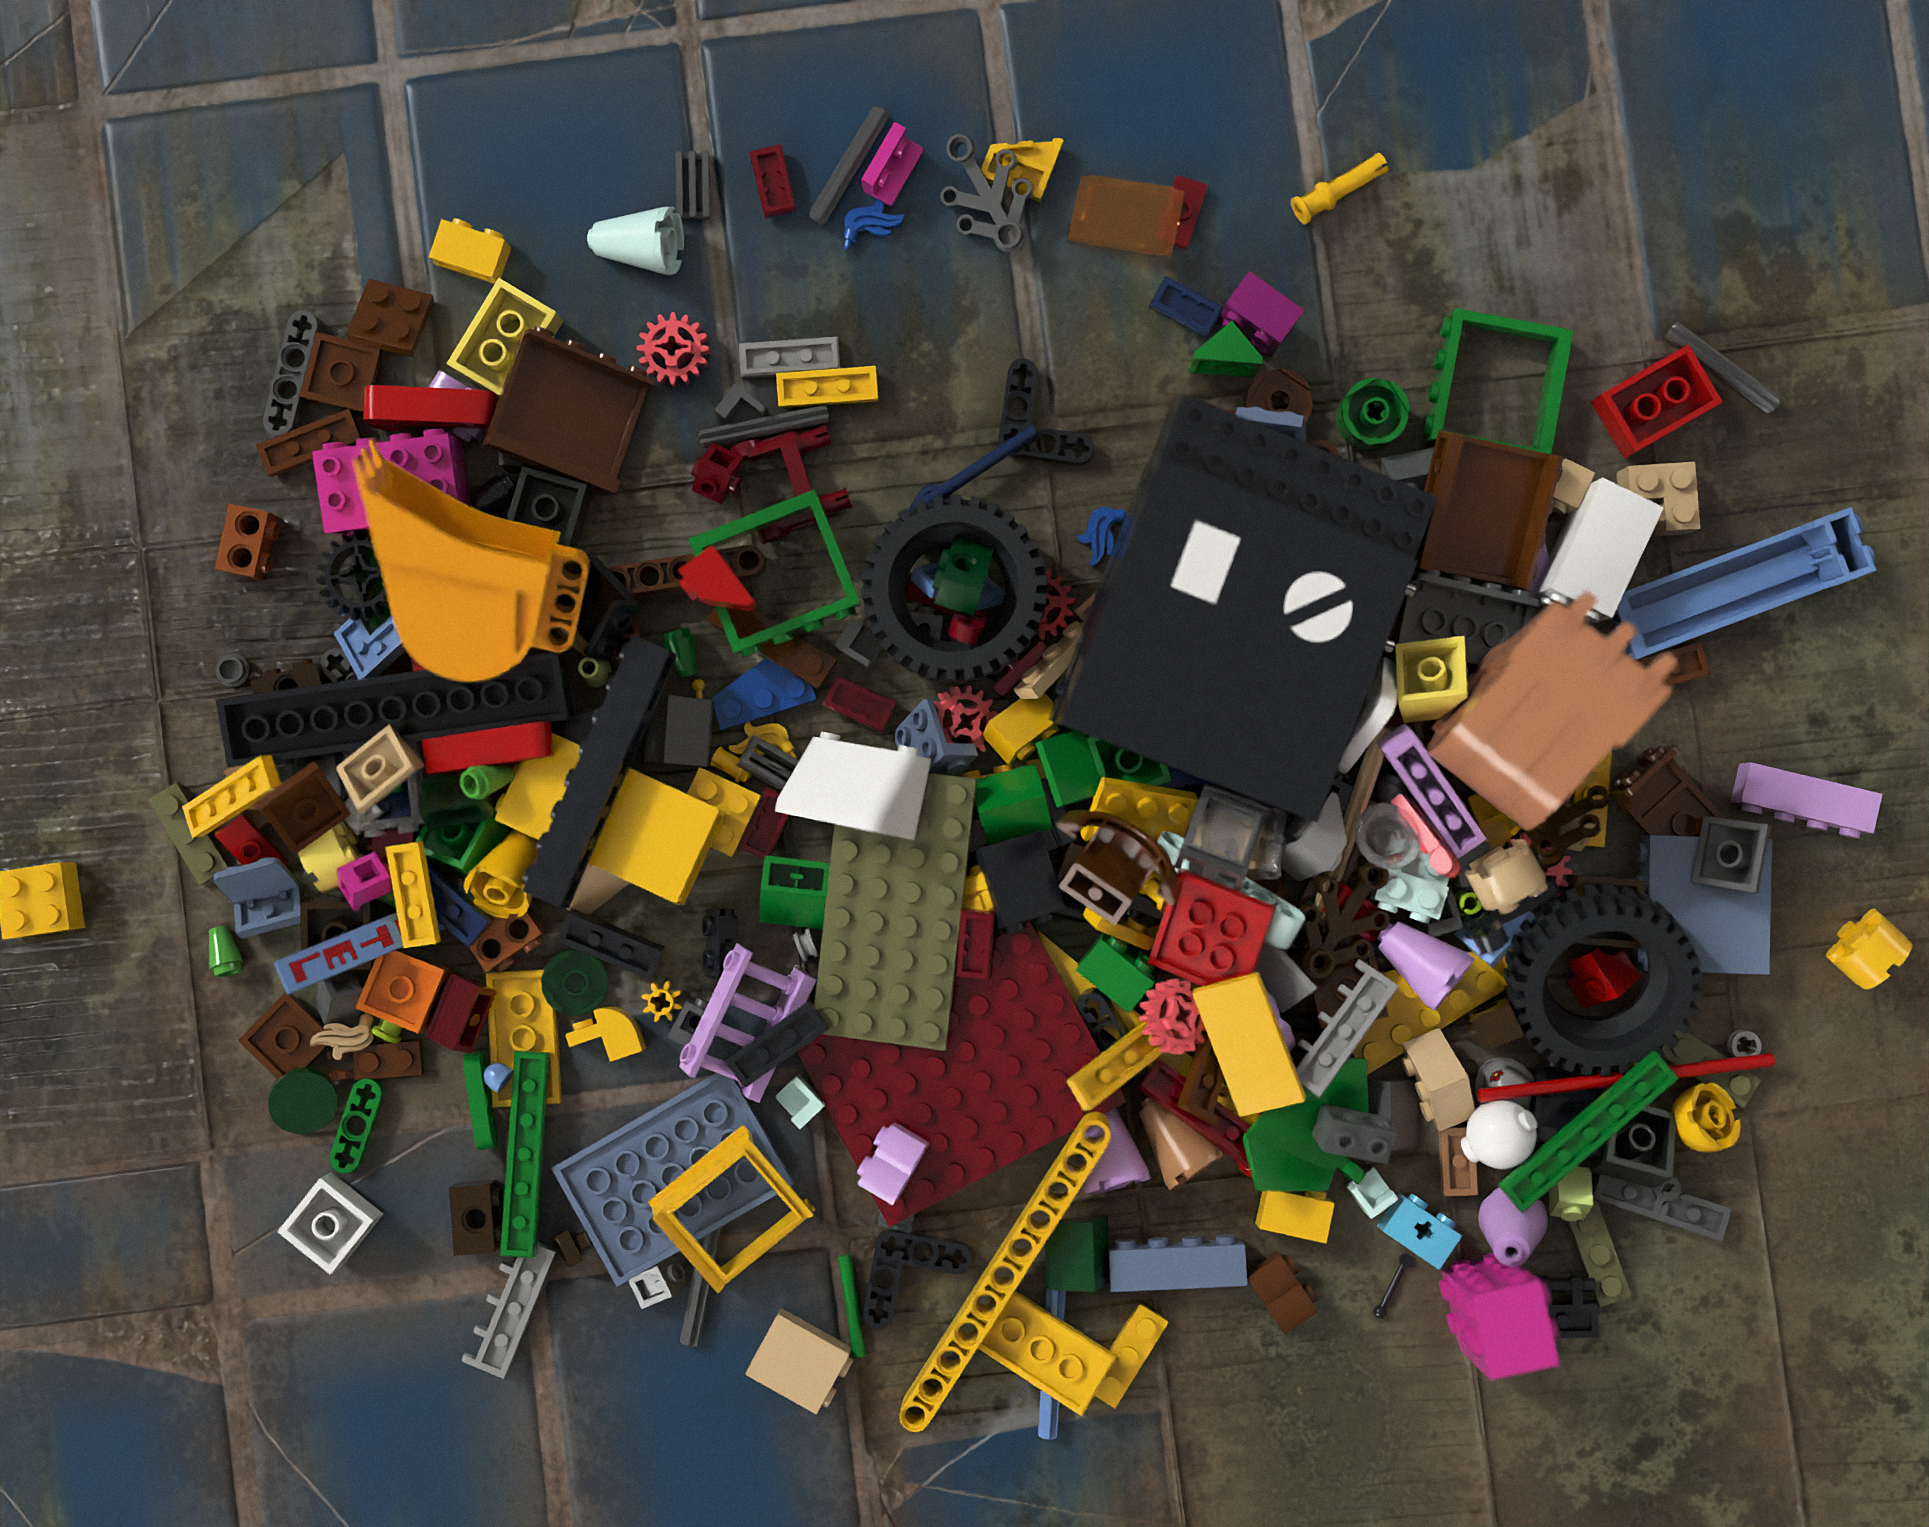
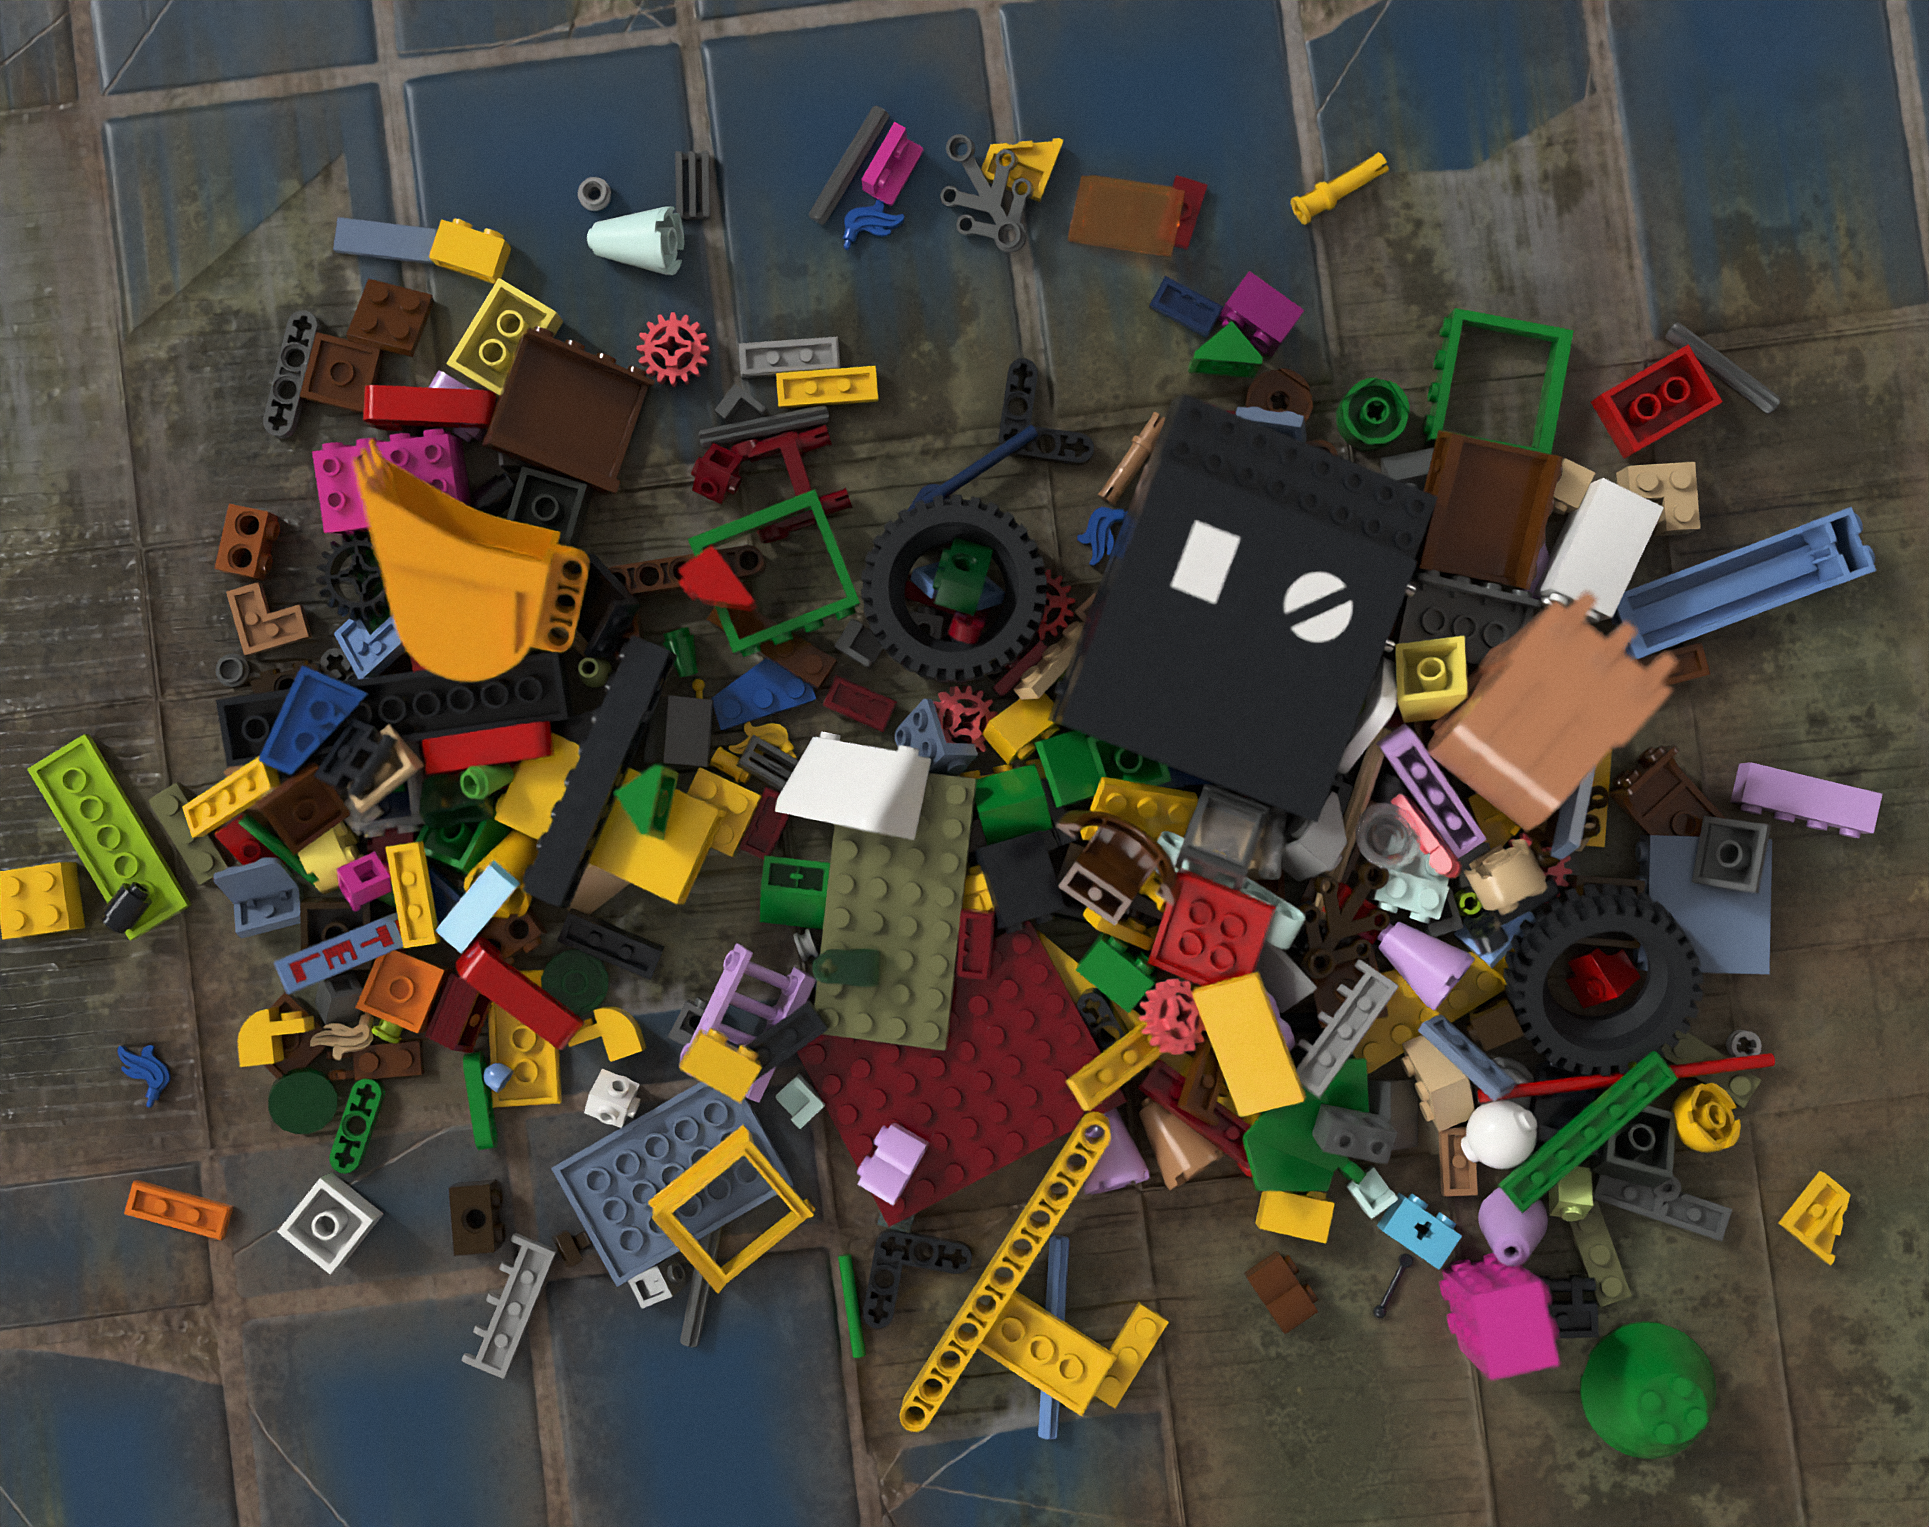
(107, 830): none -> lime plate
(126, 907): none -> black brick
(146, 1067): none -> blue piece
(178, 1210): none -> orange tile
(223, 953): bright green cone -> none
(261, 629): none -> medium nougat plate
(262, 1035): none -> yellow brick
(276, 846): none -> green bar
(296, 446): reddish brown plate -> none
(308, 718): none -> blue wing
(349, 754): none -> black plate
(384, 240): none -> sand blue tile
(477, 906): none -> tile
(518, 995): none -> red beam
(525, 1154): green tile -> none
(590, 185): none -> light grey plate
(613, 1099): none -> white brick
(650, 800): none -> green slope
(653, 1005): yellow gear -> none
(716, 930): black hinge -> none
(721, 1064): none -> yellow brick
(773, 181): dark red plate -> none
(800, 1361): tan brick -> none
(855, 967): none -> clear green piece
(1078, 1254): dark green slope -> none
(1133, 460): none -> medium nougat pin
(1177, 1264): sand blue brick -> none
(1467, 1057): none -> sand blue tile
(1572, 819): none -> sand blue tile
(1648, 1390): none -> green cone
(1818, 1216): none -> yellow wing
(1869, 949): yellow brick -> none

